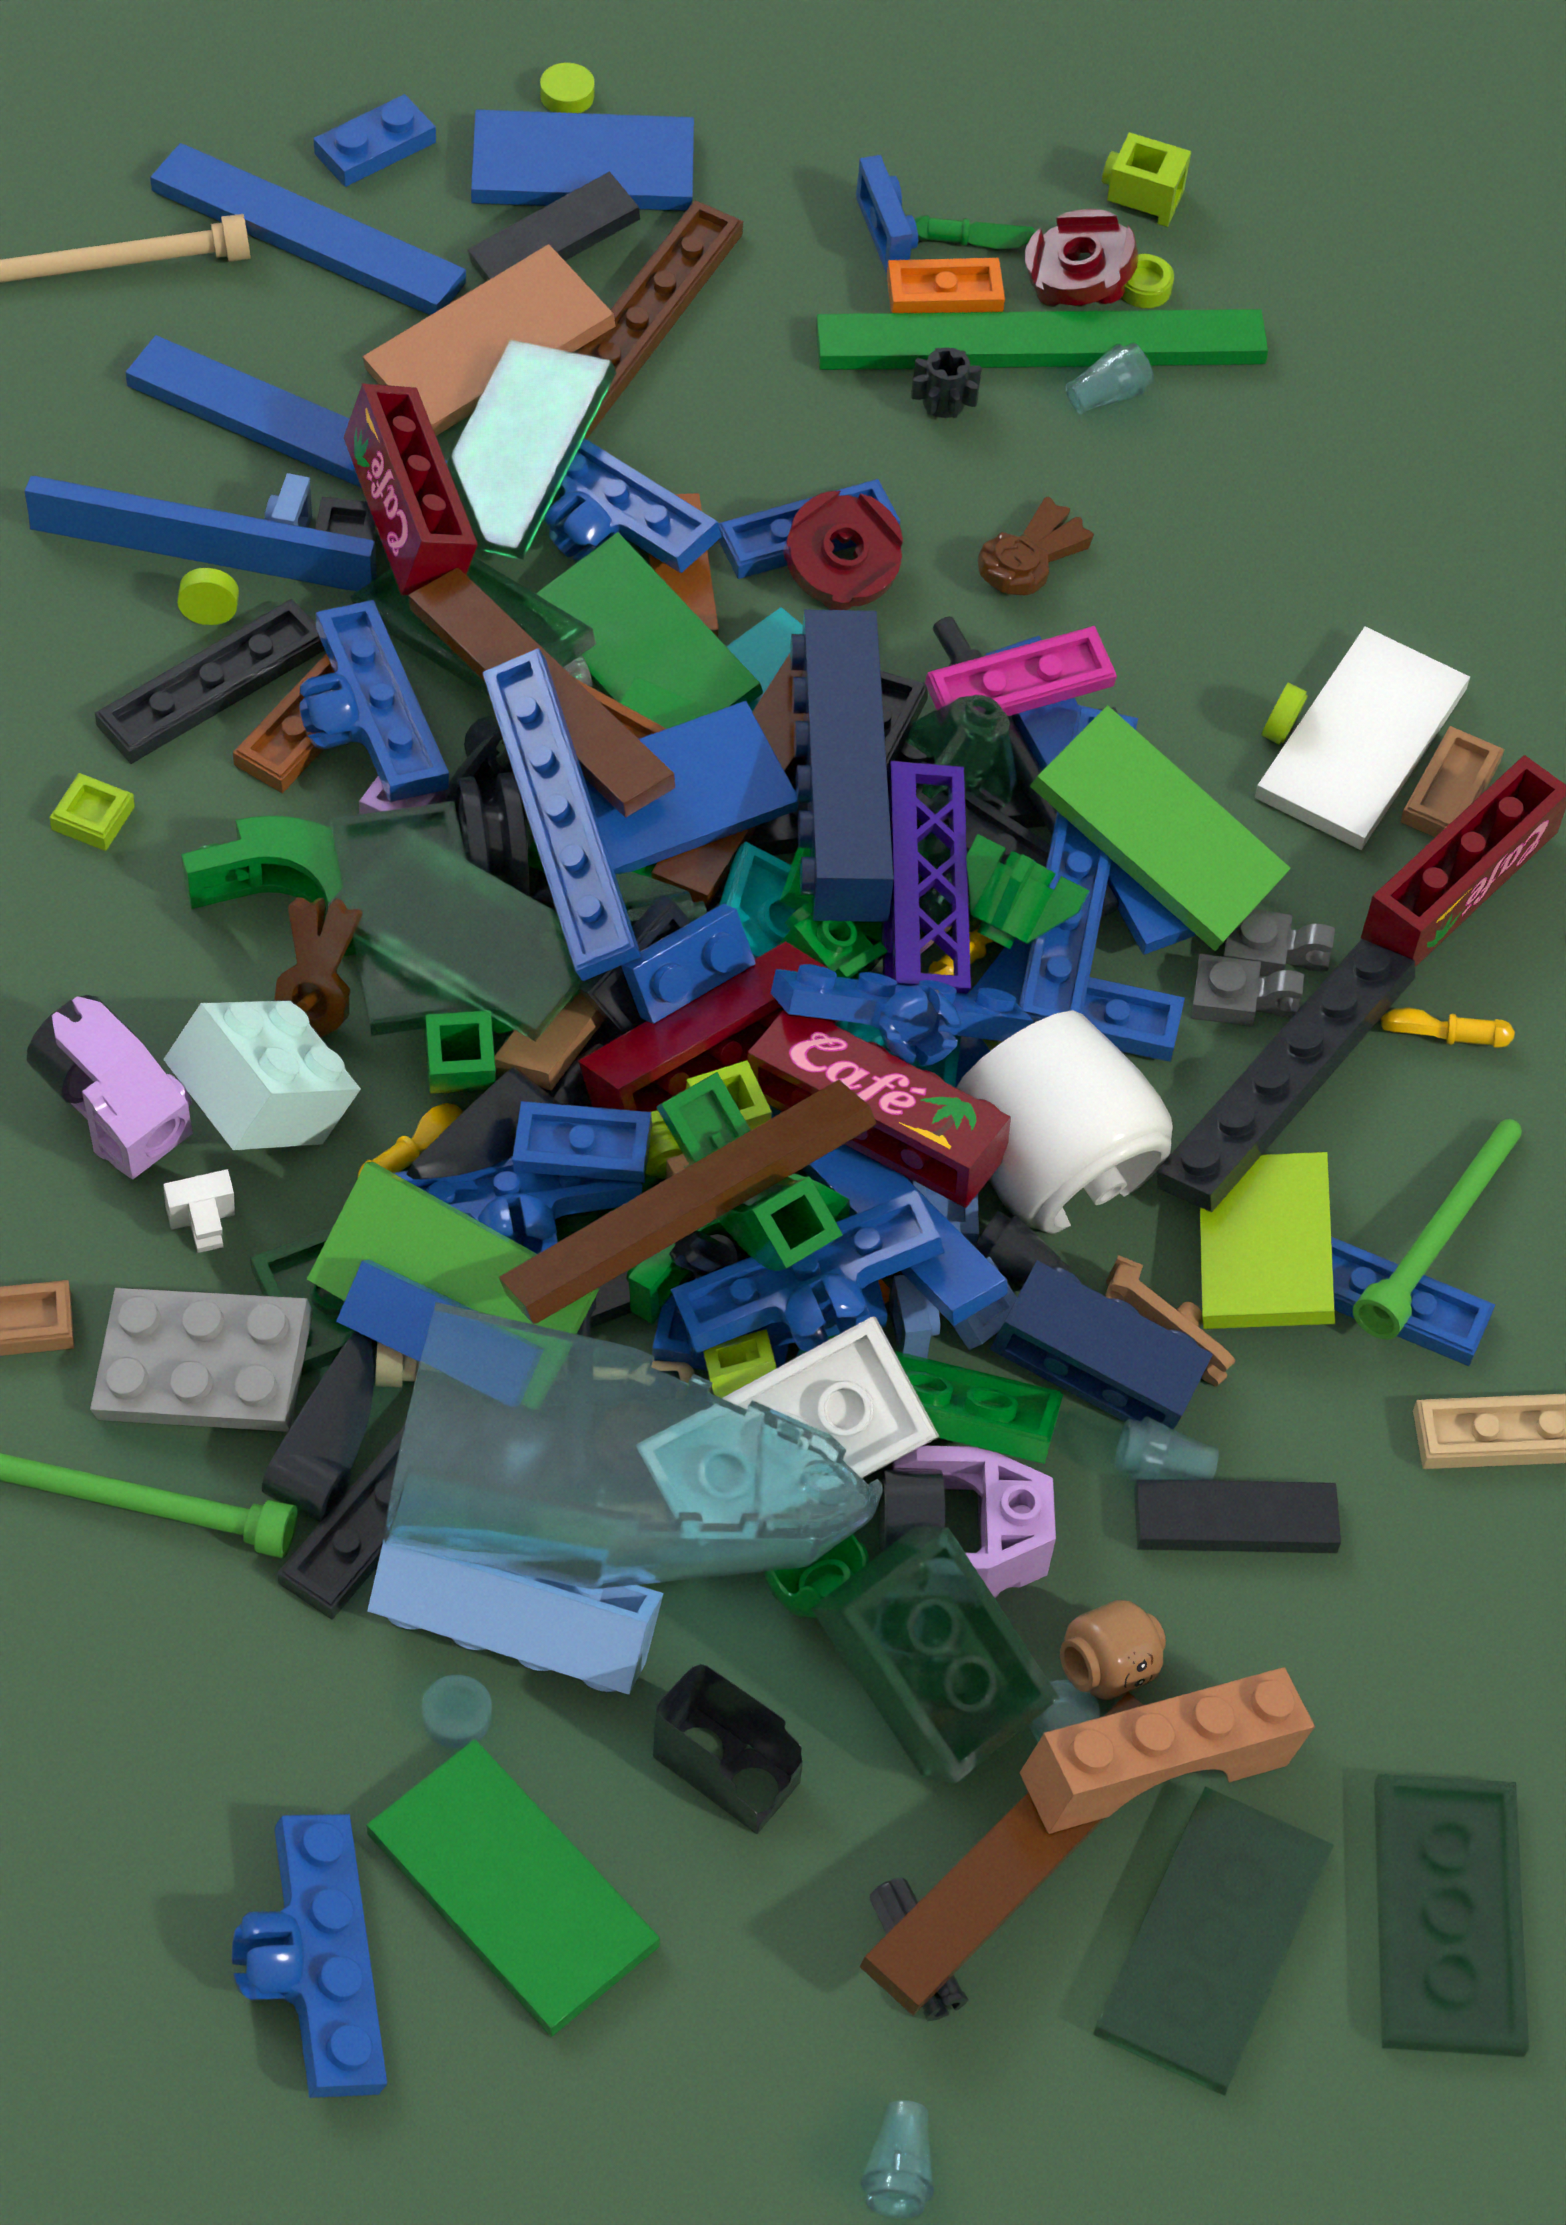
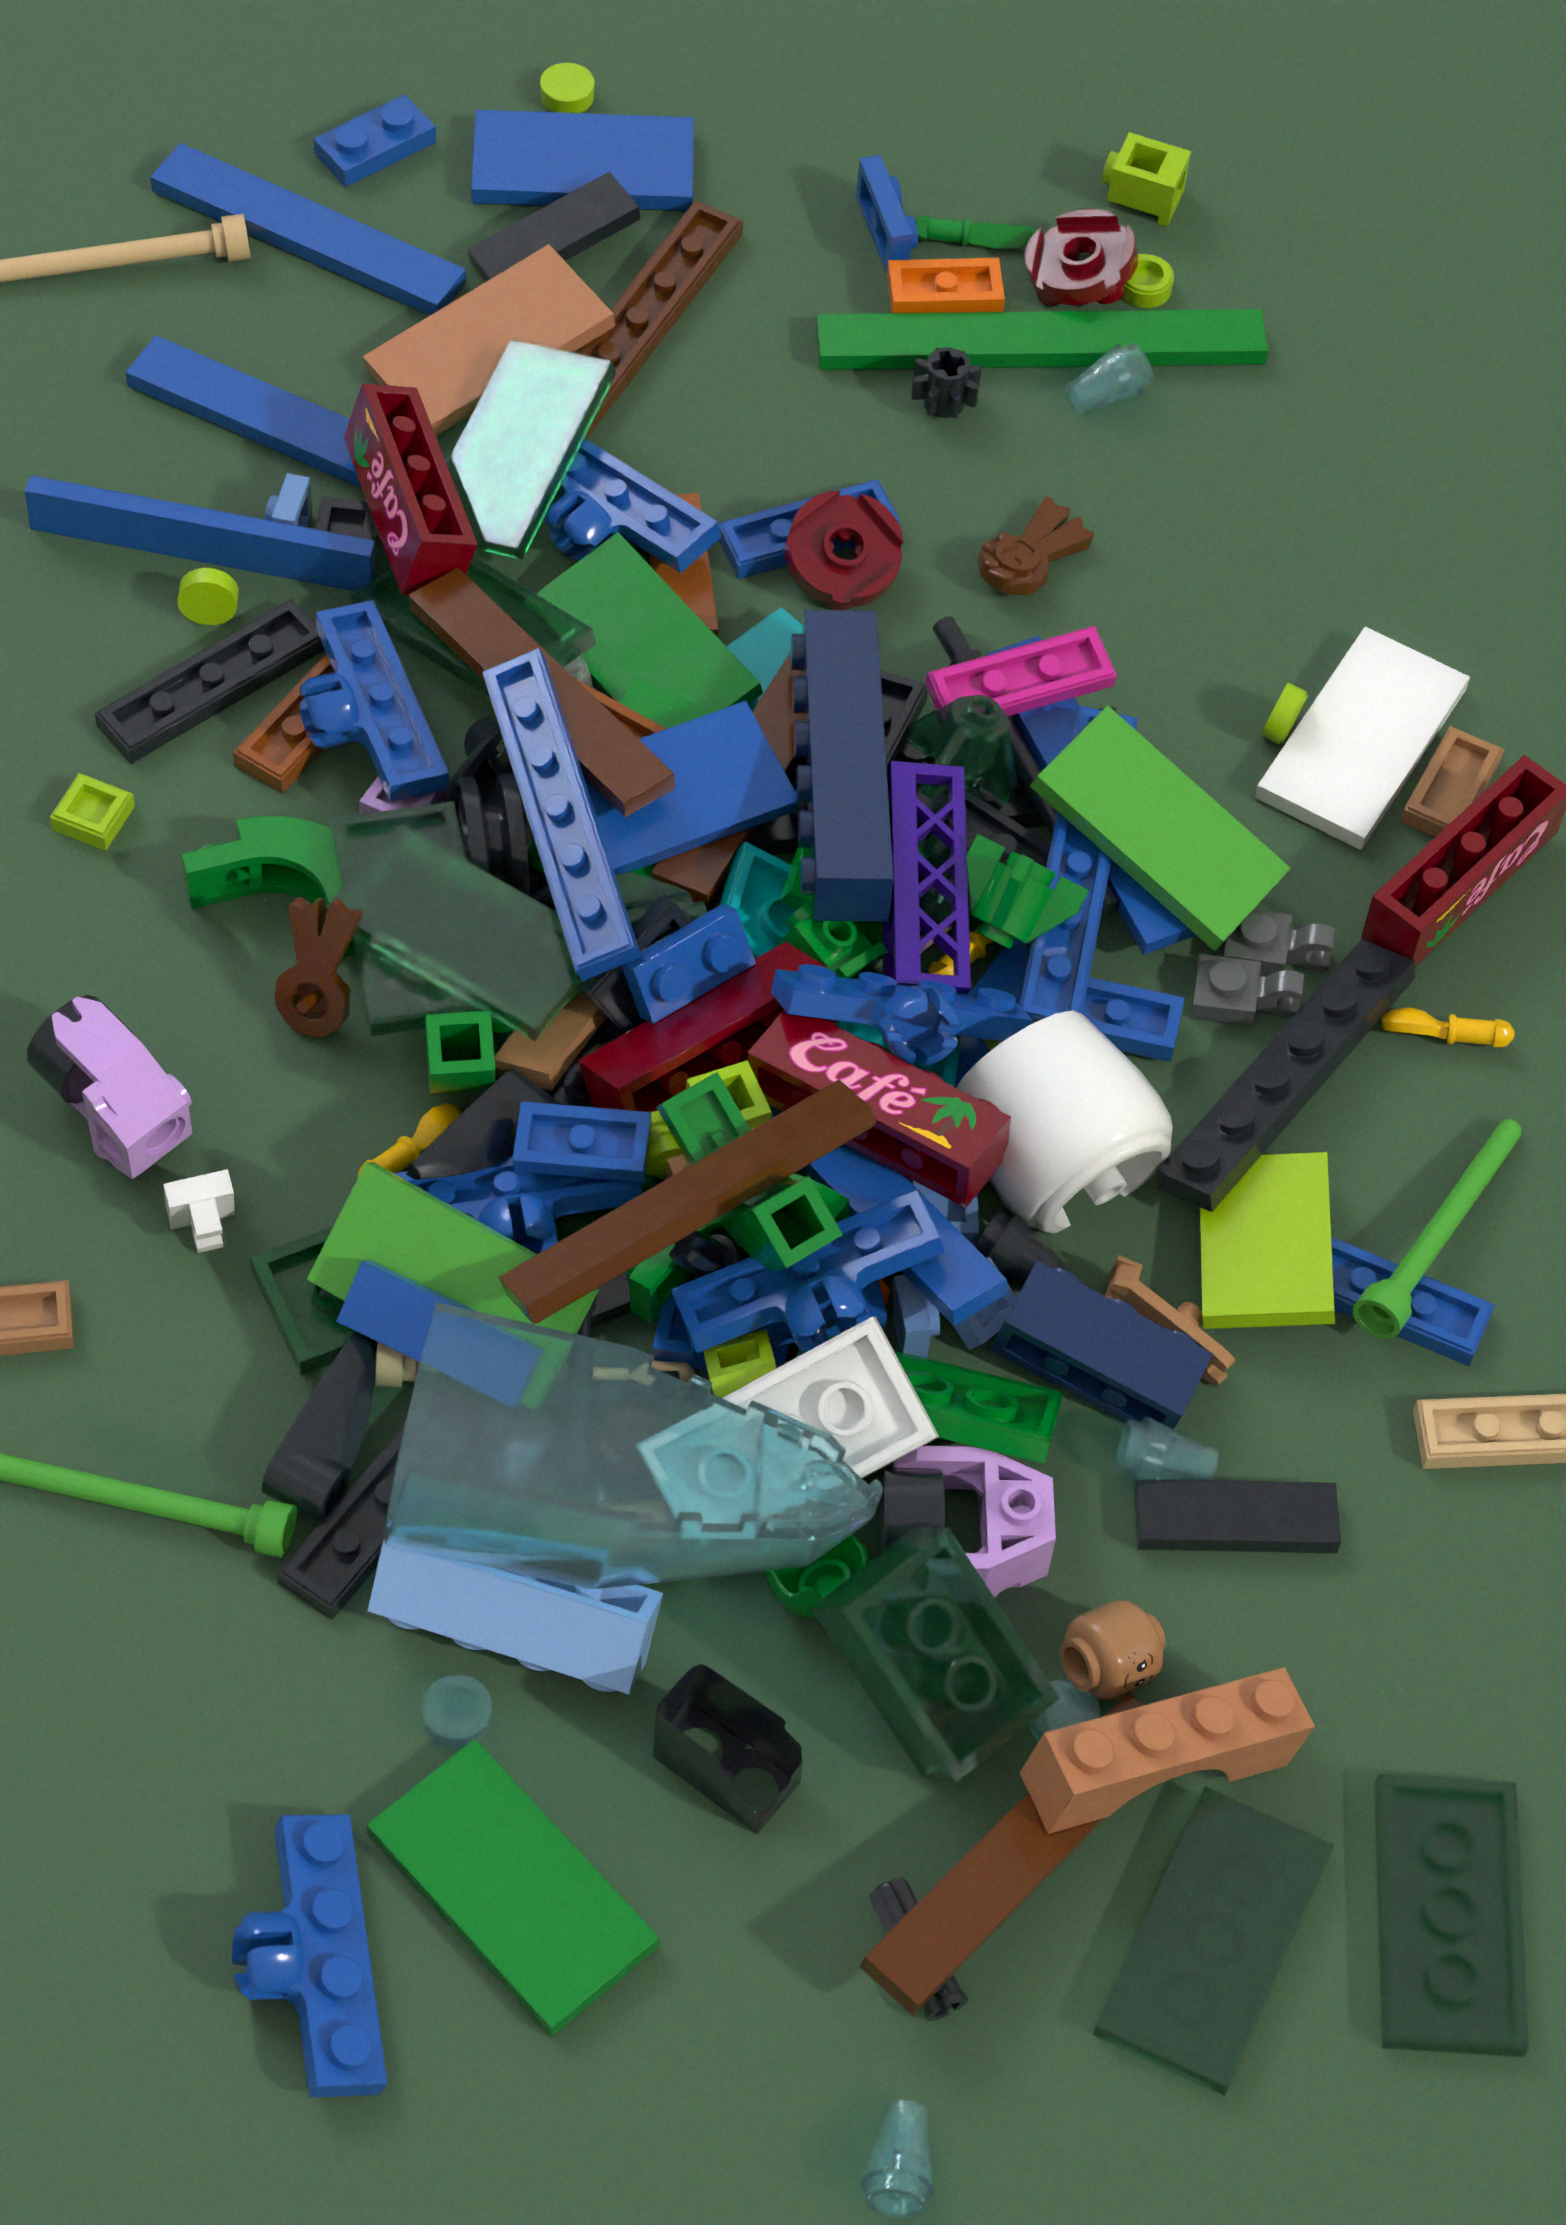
(202, 1359): light grey plate -> none
(261, 1074): light aqua brick -> none

